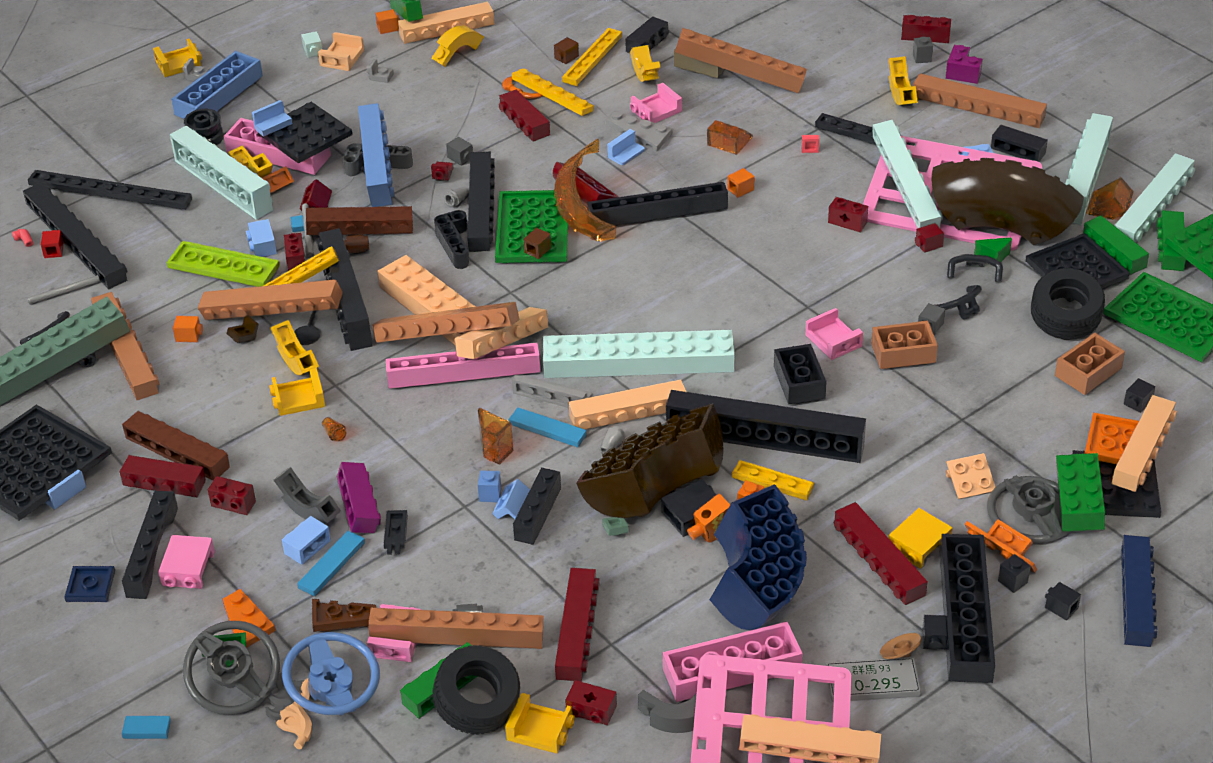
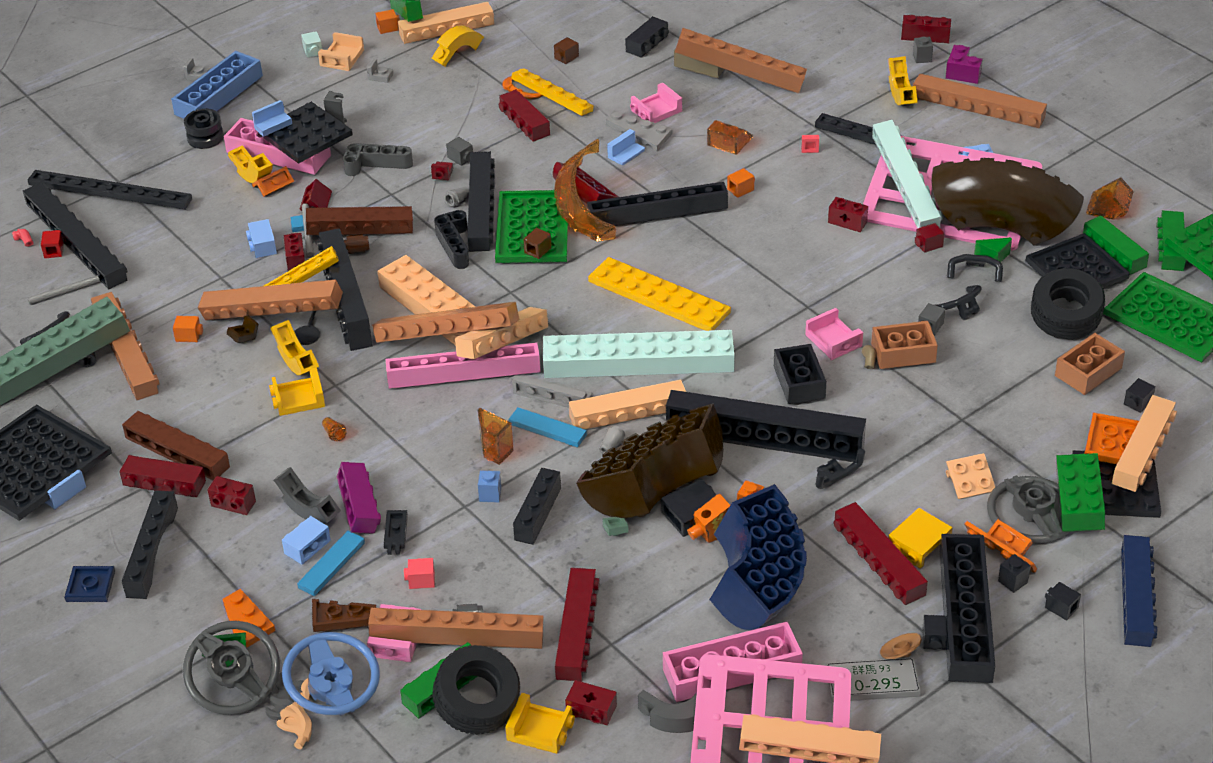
(146, 727): dark azure tile -> none
(173, 61): yellow panel -> none
(185, 561): bright pink panel -> none
(222, 172): light aqua brick -> none
(223, 264): lime plate -> none
(334, 106): none -> dark grey hinge
(376, 155): medium blue brick -> none
(420, 573): none -> coral brick
(511, 499): light blue panel -> none
(592, 57): yellow plate -> none
(643, 65): yellow arch -> none
(659, 294): none -> yellow plate
(766, 477): yellow tile -> none
(839, 471): none -> black piece
(869, 354): none -> dark tan arm
(1018, 143): black brick -> none
(1089, 159): light aqua brick -> none
(1156, 197): light aqua brick -> none

